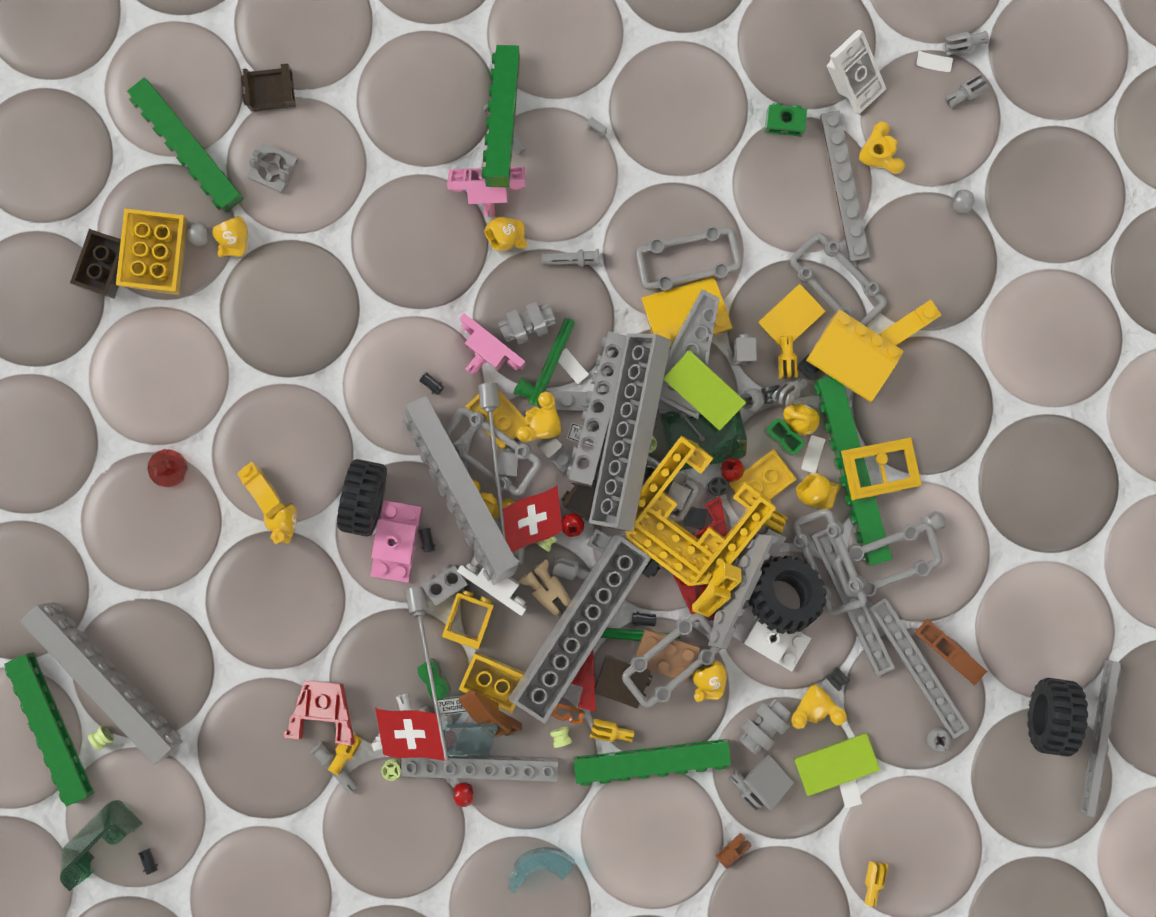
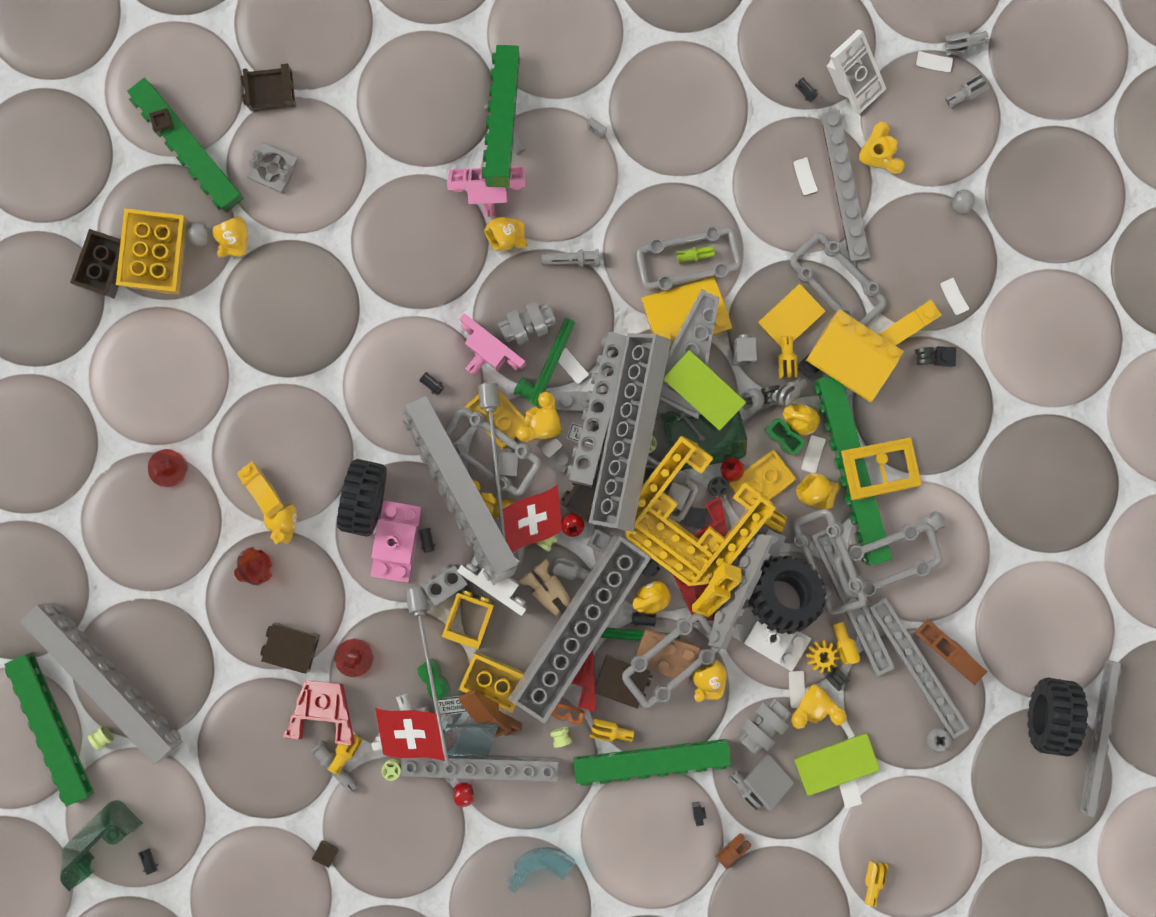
(161, 120): none -> dark brown tile
(253, 567): none -> clear red tile
(289, 648): none -> dark brown panel
(325, 854): none -> dark brown tile
(353, 657): none -> clear red tile
(652, 597): none -> yellow piece
(695, 254): none -> lime axle
(699, 813): none -> black plate
(775, 124): green brick -> none
(796, 687): none -> white sticker
(805, 176): none -> white sticker
(806, 89): none -> black pin
(829, 653): none -> yellow gear
(845, 645): none -> yellow arm
(925, 356): none -> pearl dark grey wheel
(945, 356): none -> black plate
(954, 296): none -> white sticker

